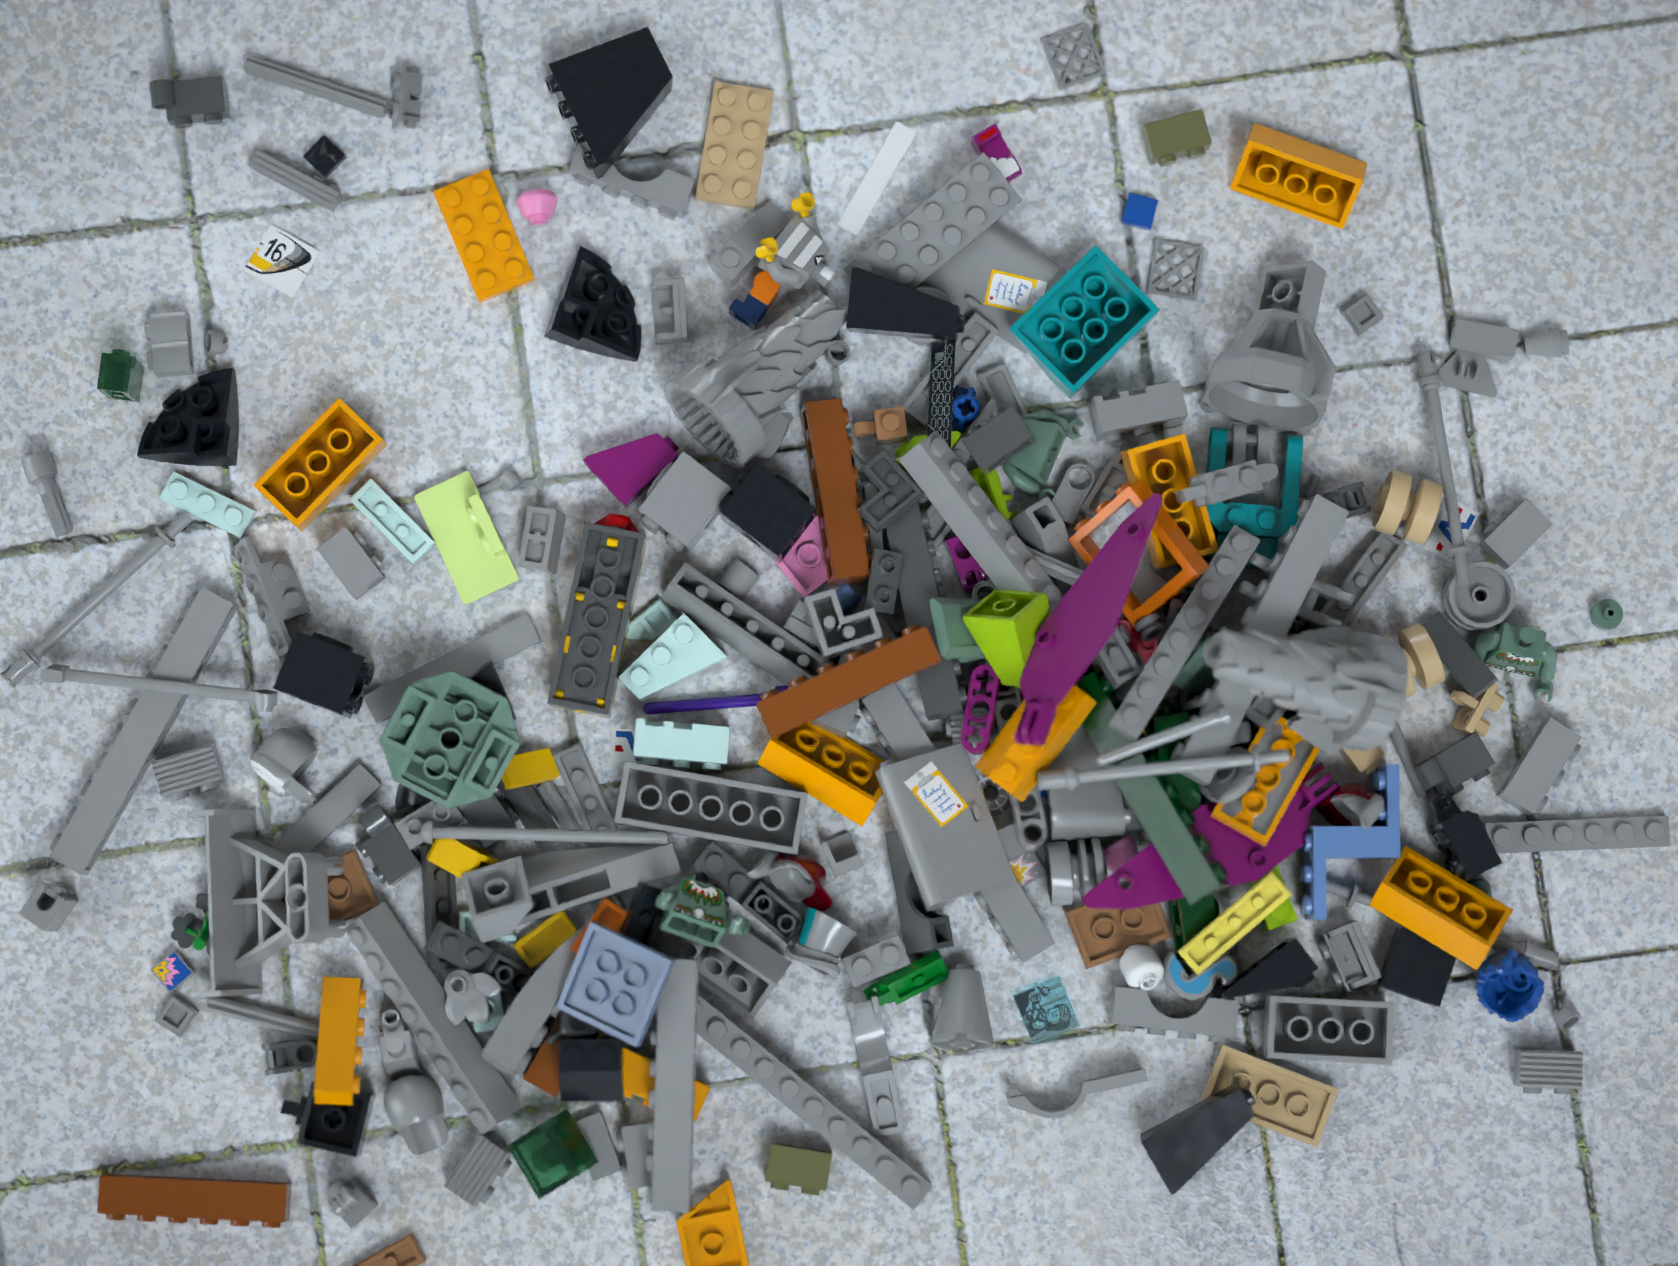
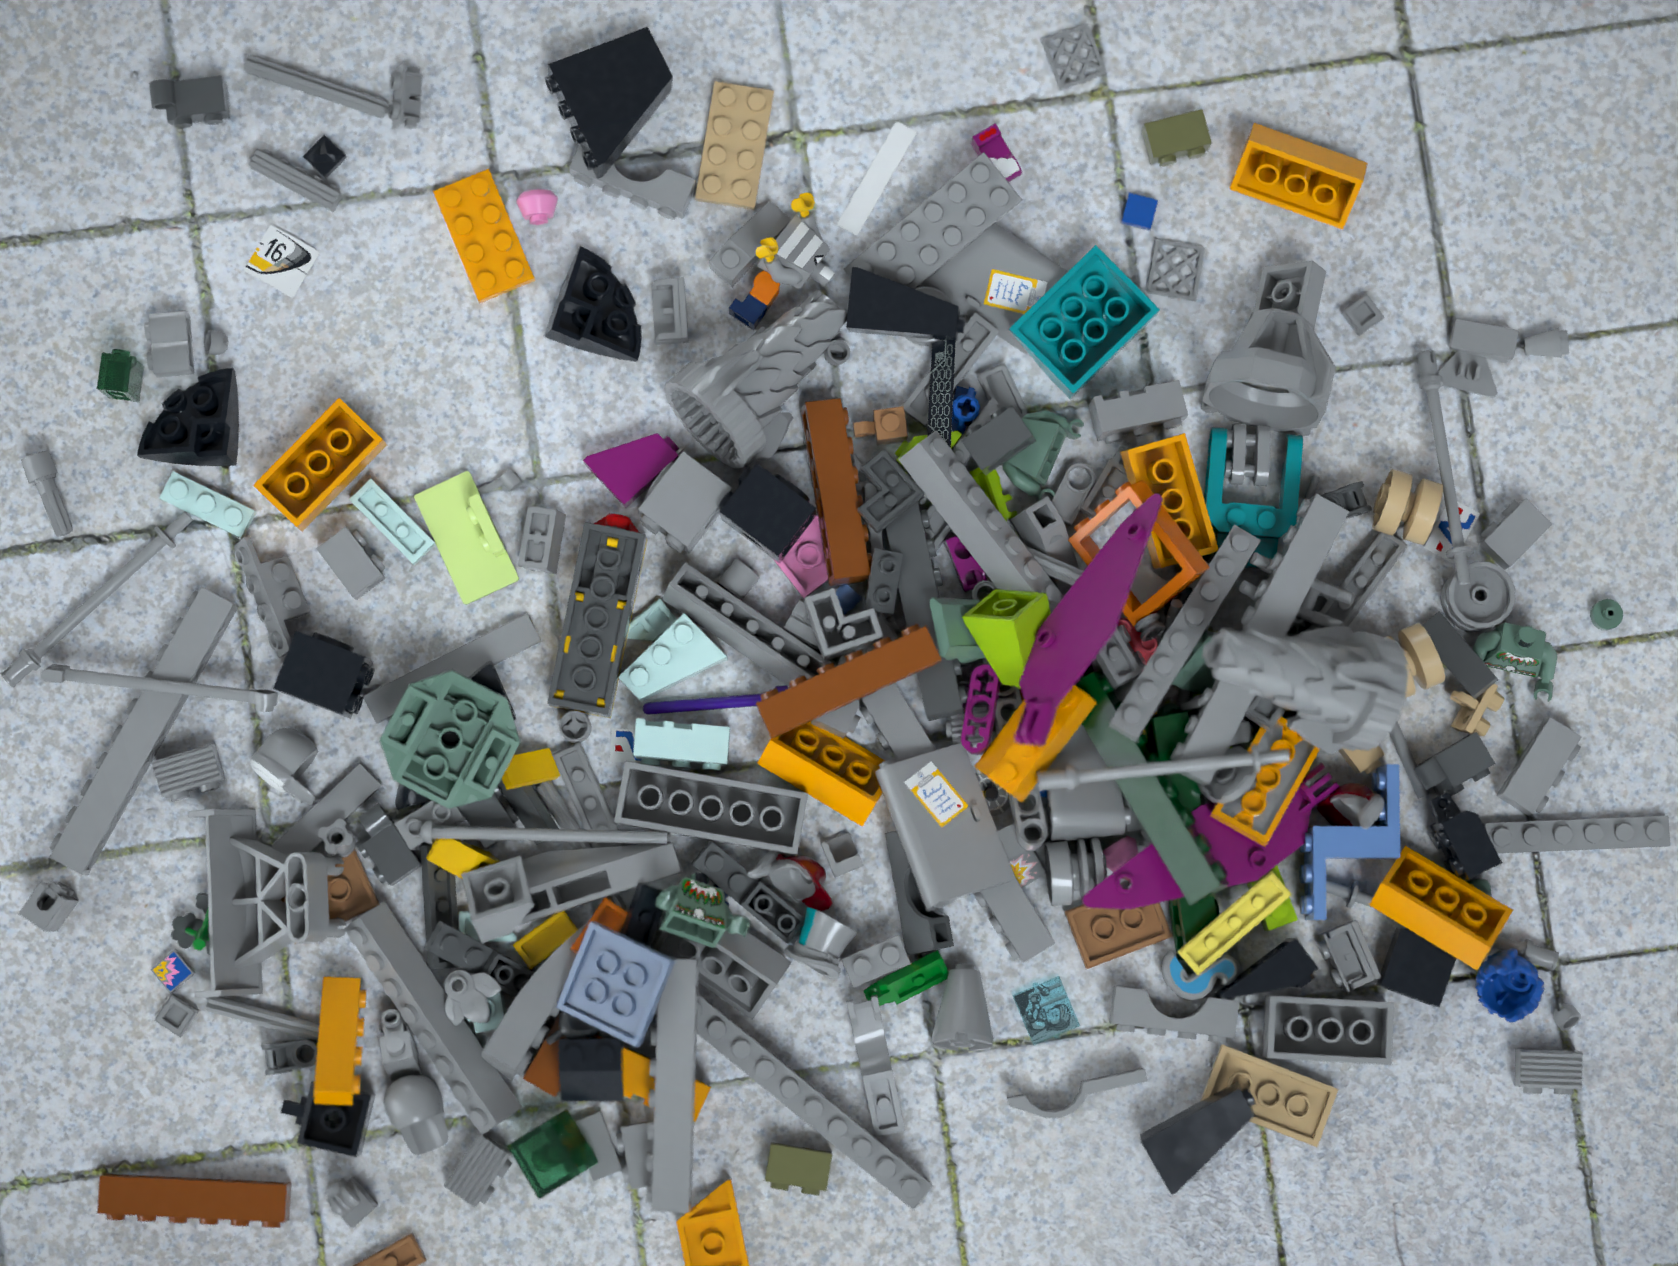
(335, 833): none -> light grey brick
(575, 726): none -> light grey wheel
(1141, 967): white head -> none
(1165, 736): light grey bar -> none
(1227, 483): light grey hinge -> none

